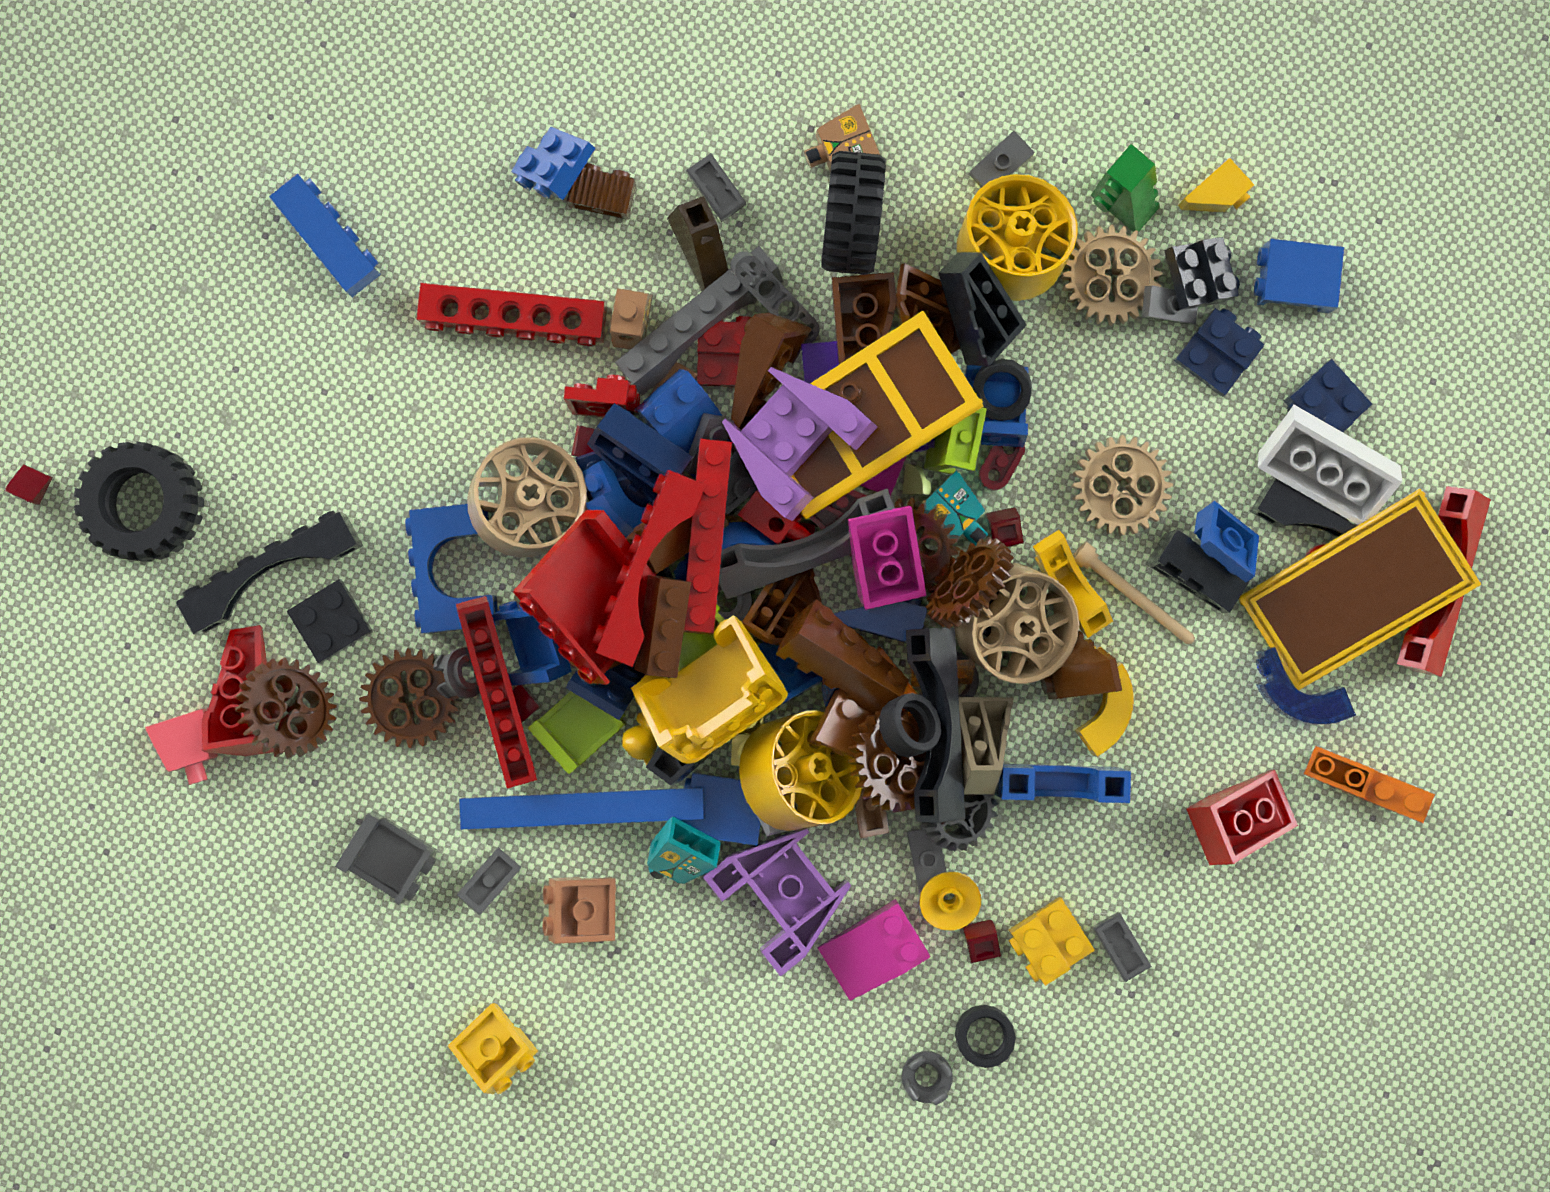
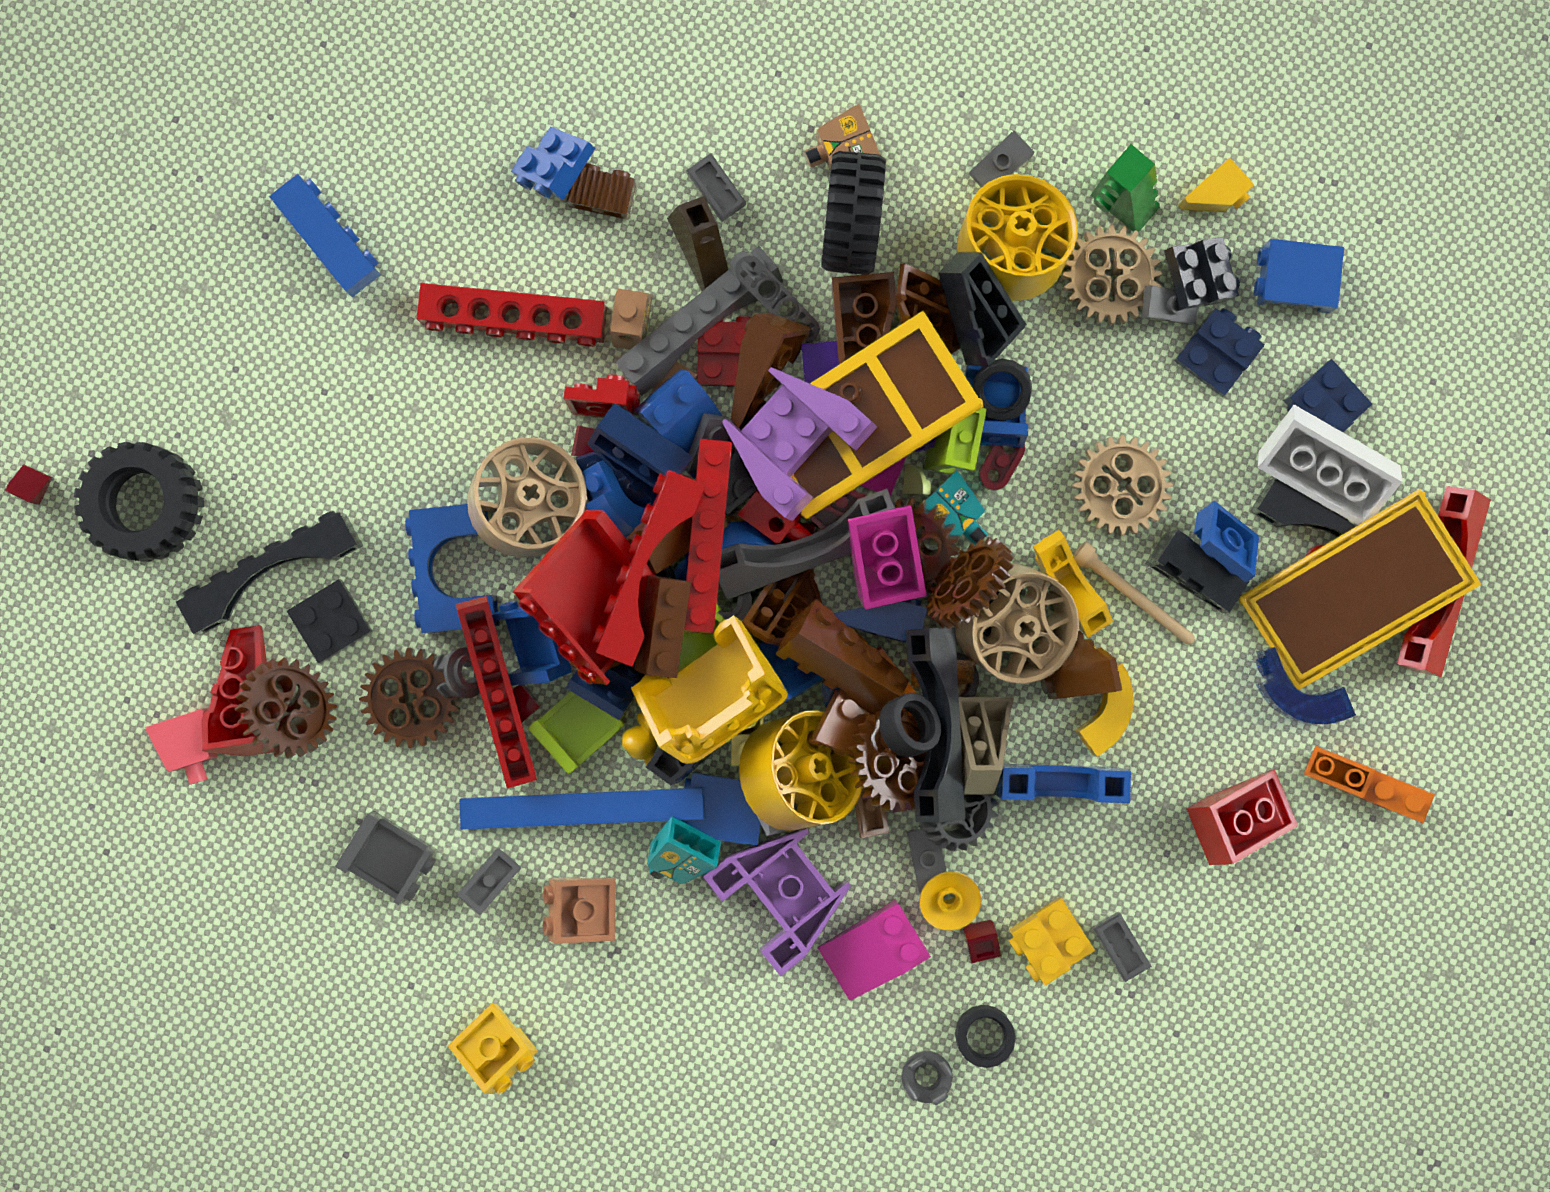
(1005, 526): dark red slope -> none

